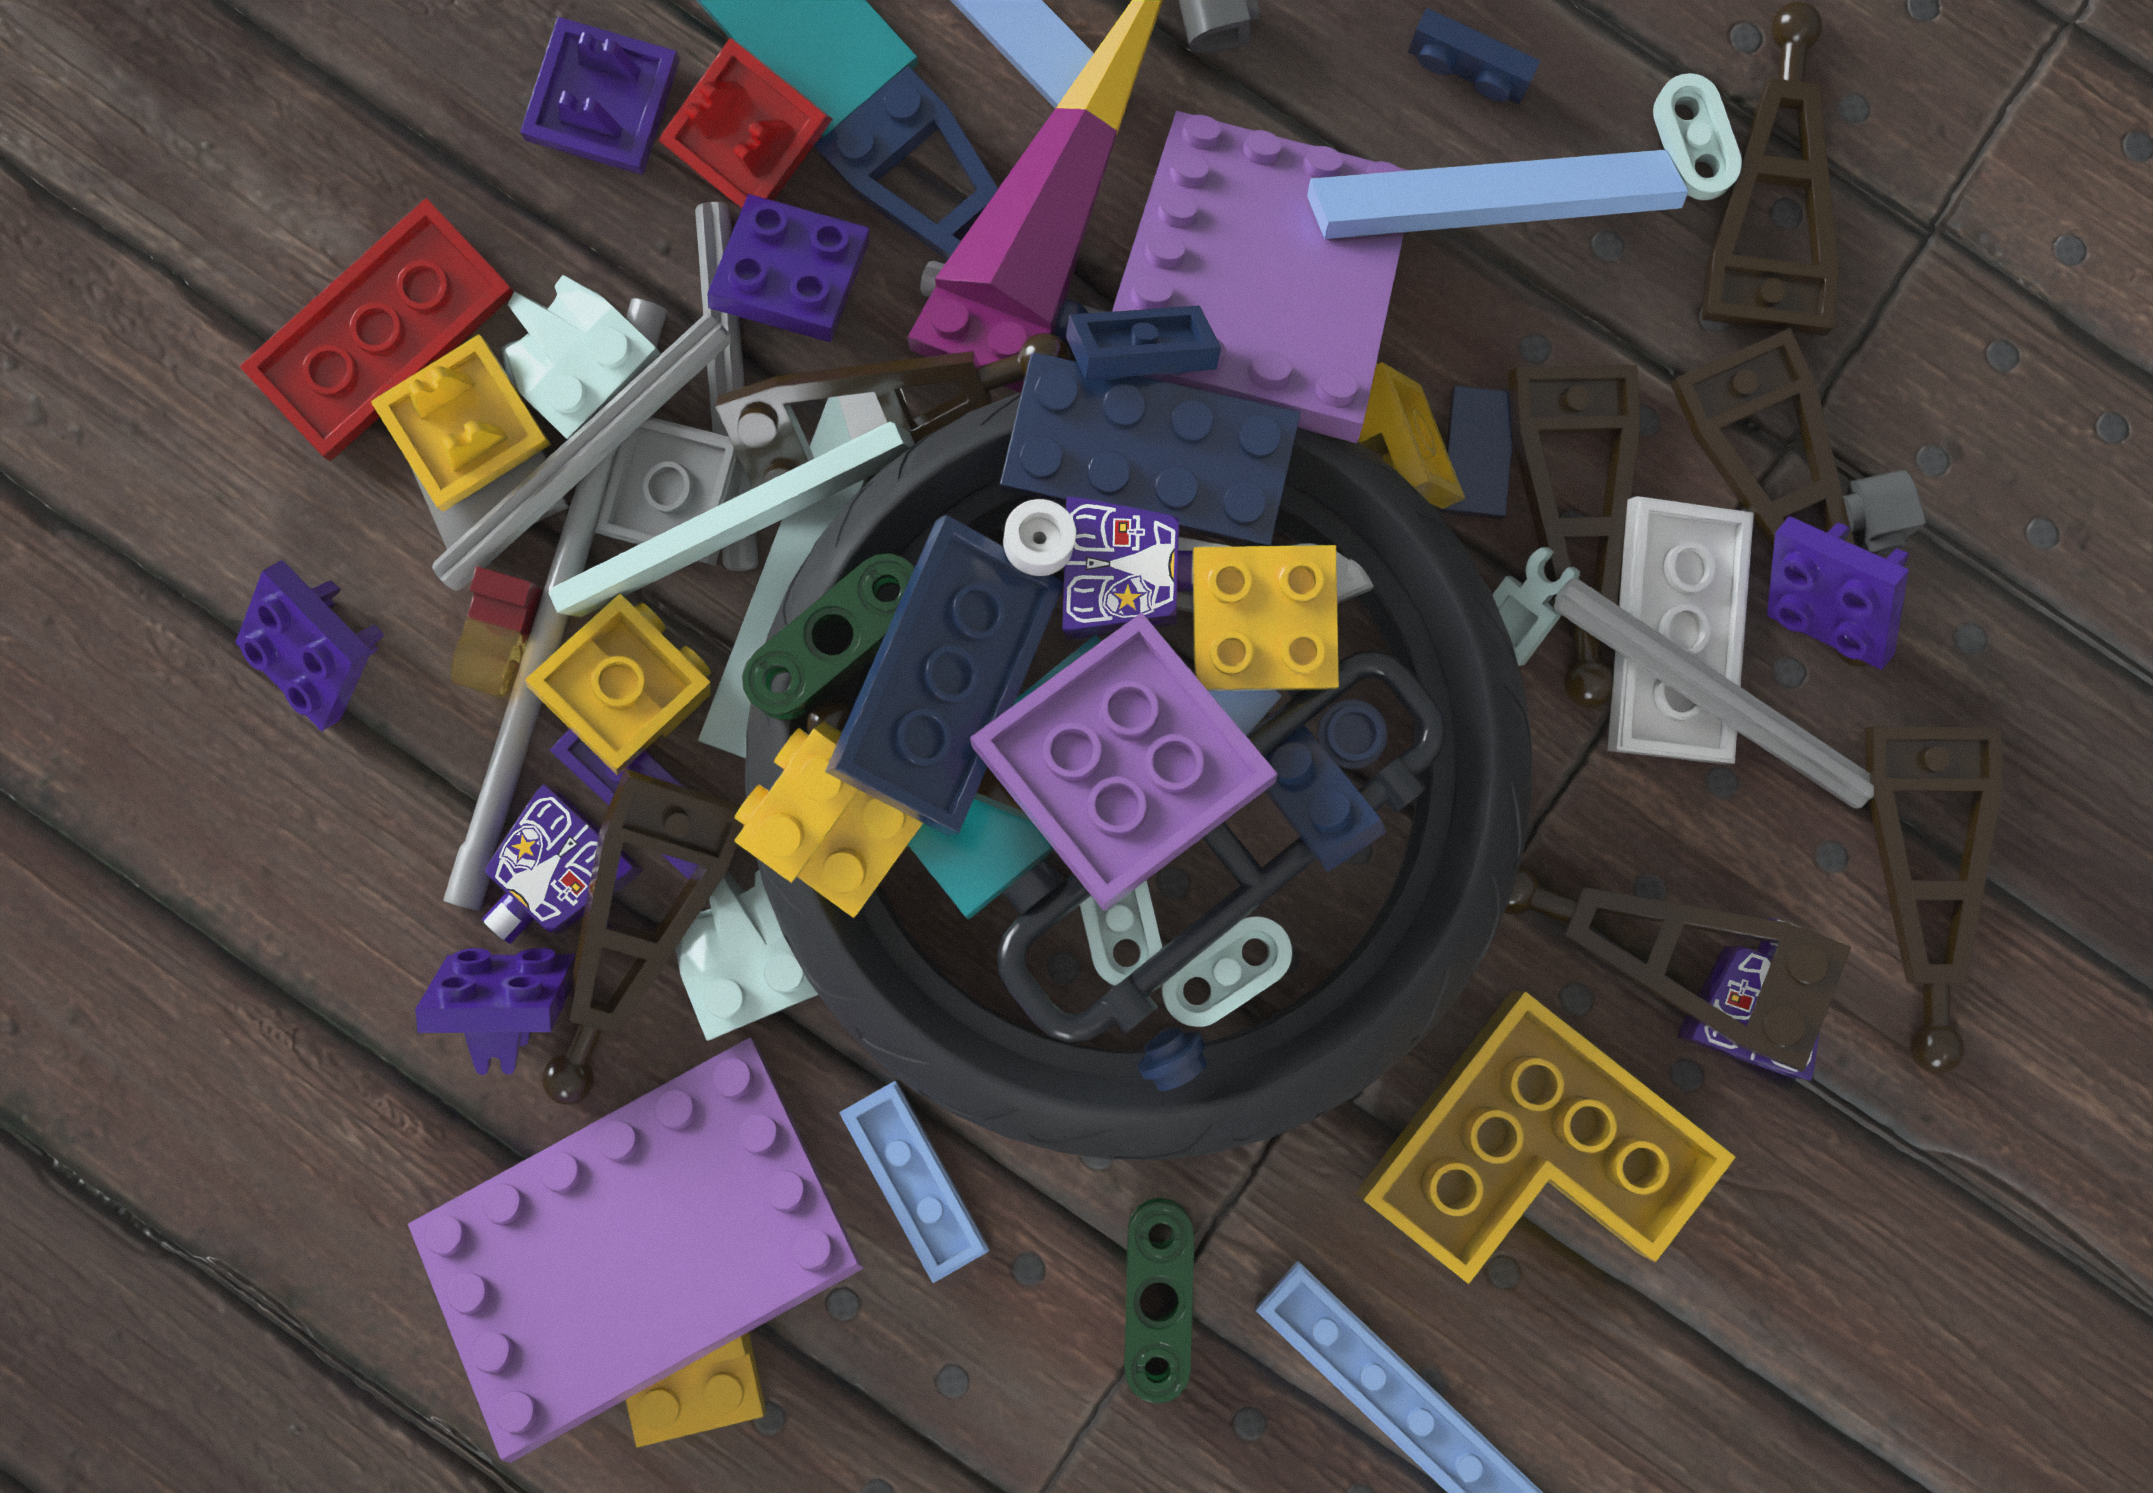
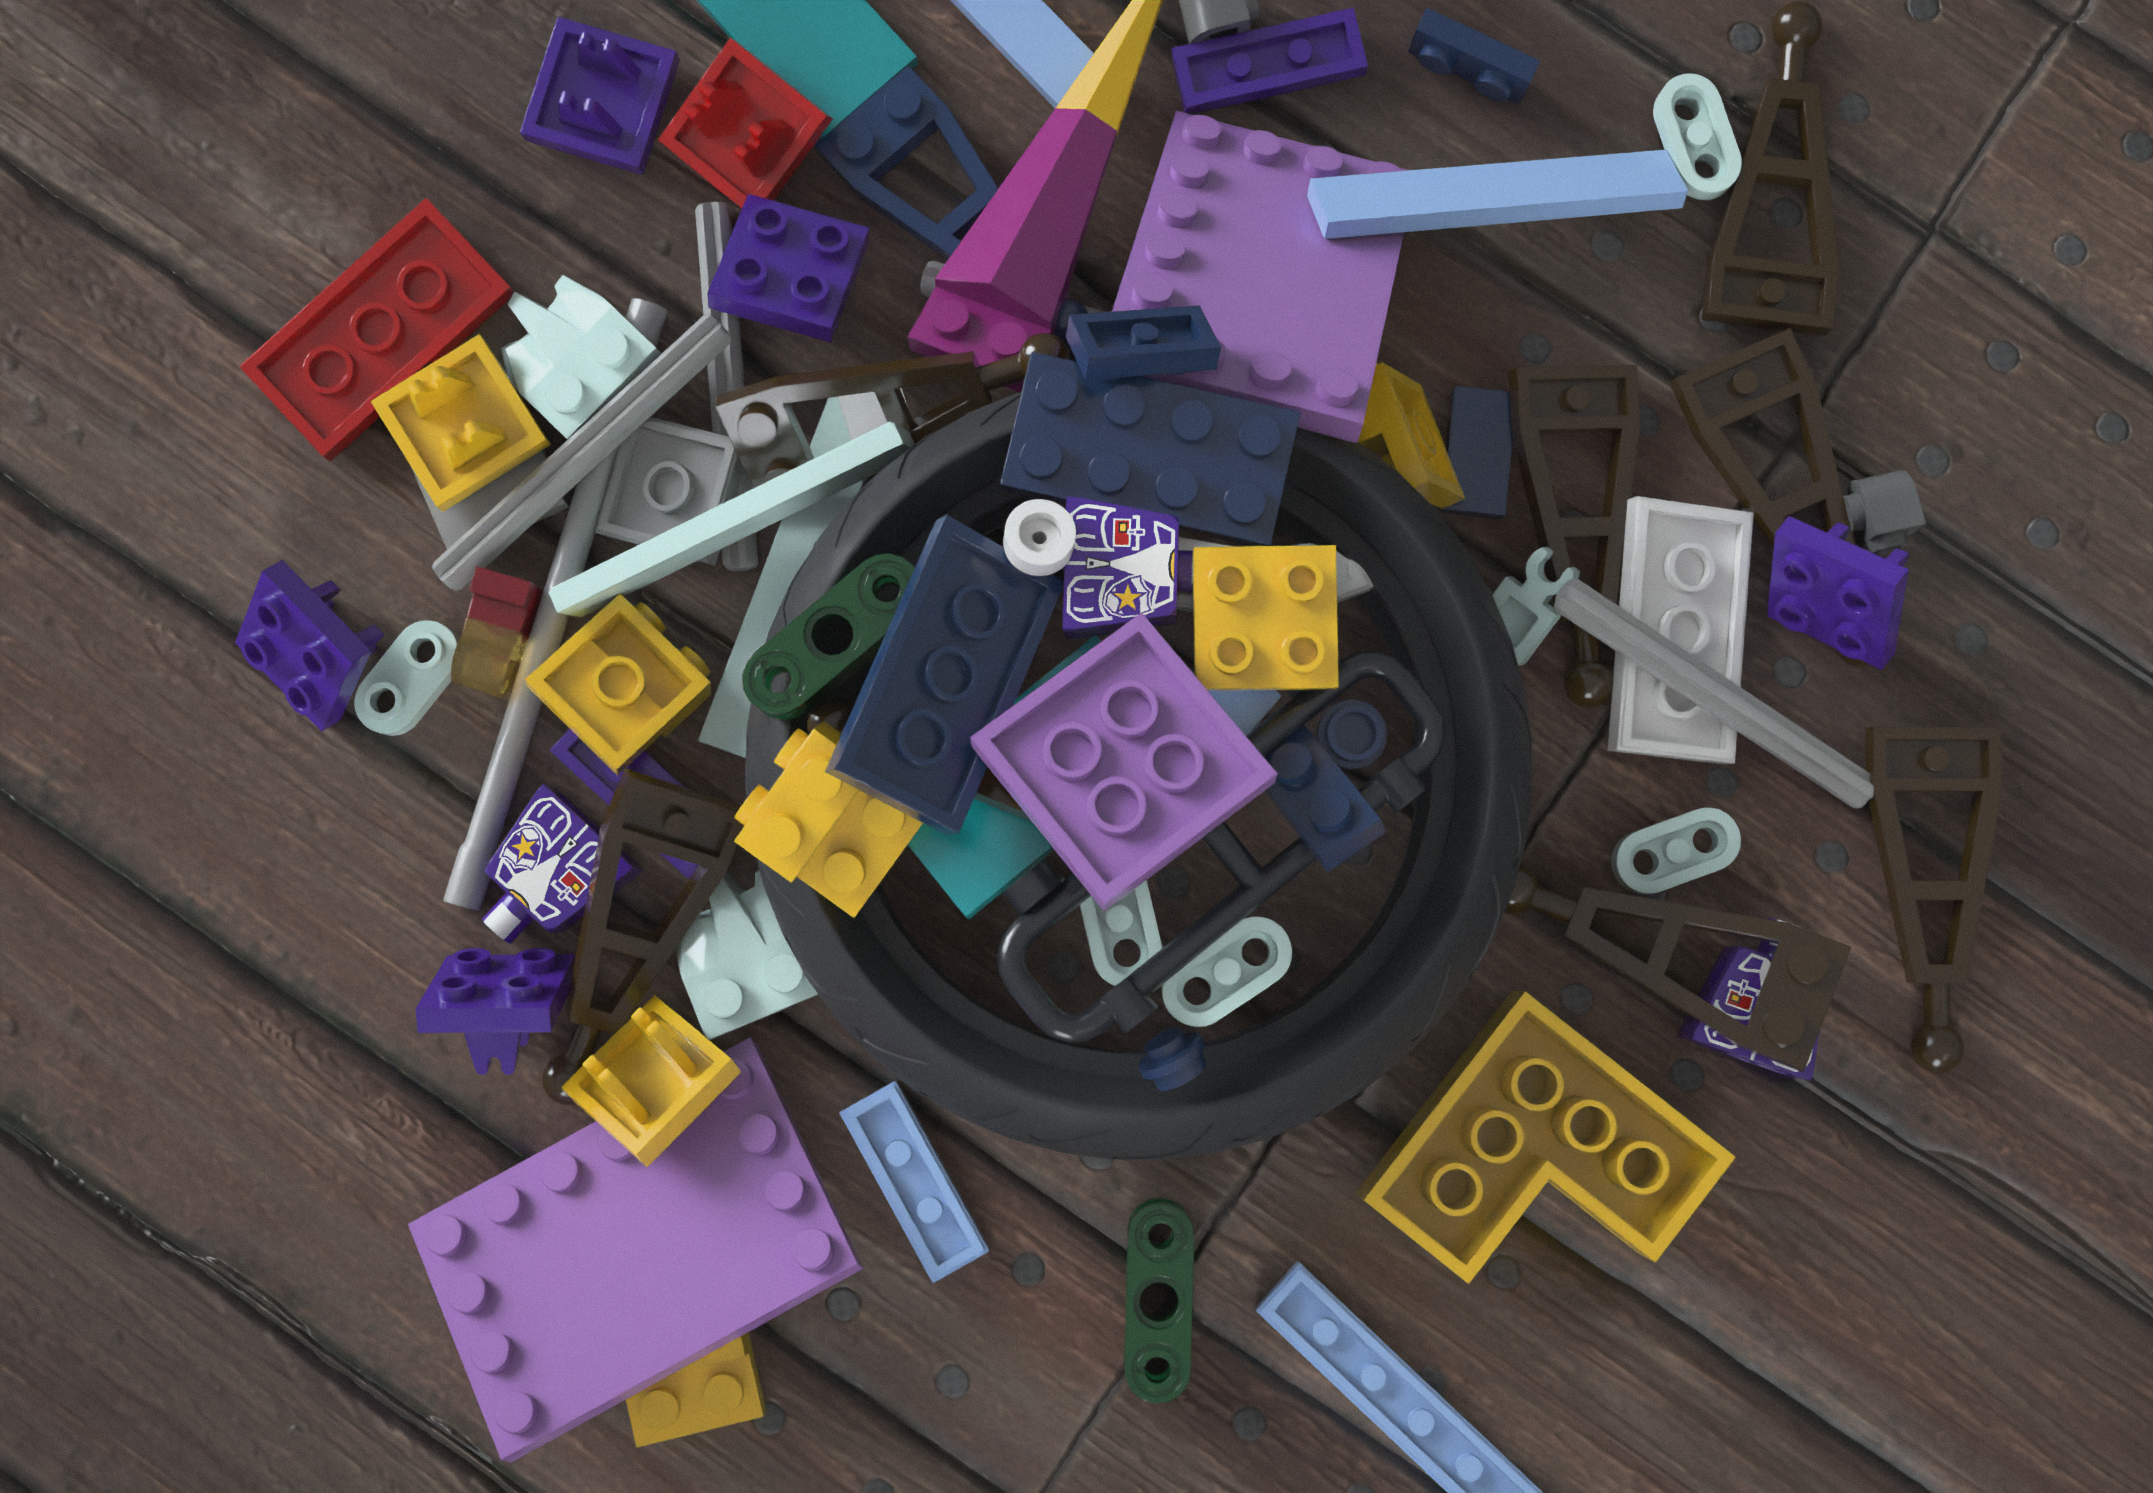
(412, 682): none -> light aqua plate
(651, 1080): none -> yellow plate
(1269, 61): none -> dark purple plate
(1673, 851): none -> light aqua plate

